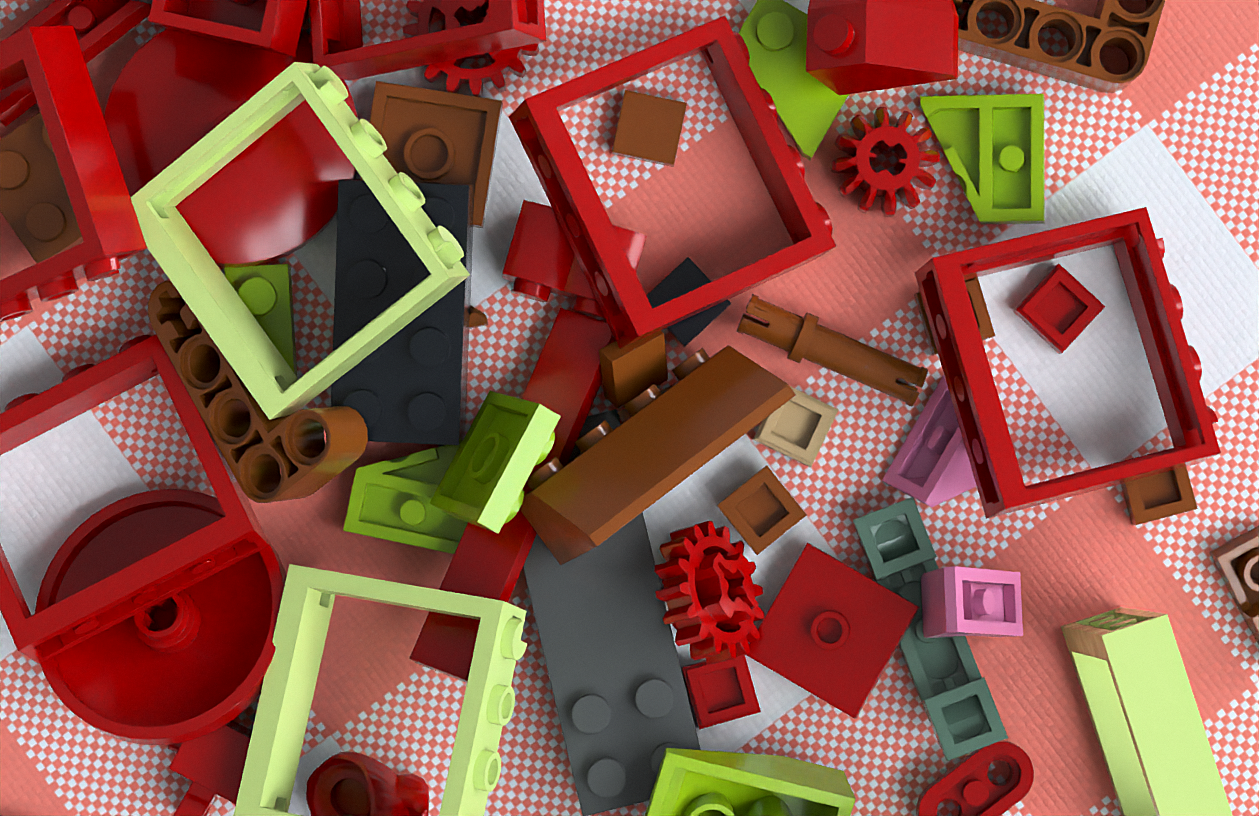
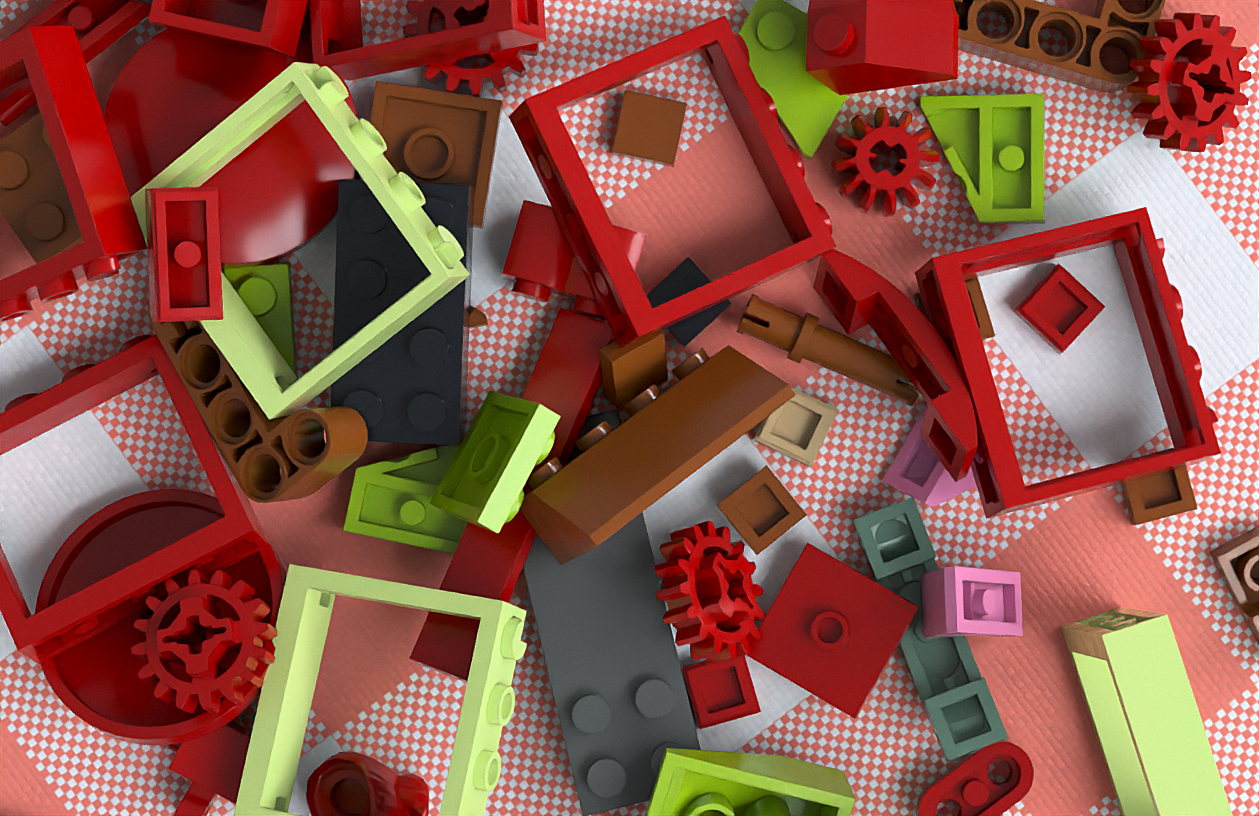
(184, 254): none -> red slope
(225, 659): none -> red gear
(864, 297): none -> red slope
(1189, 82): none -> red gear

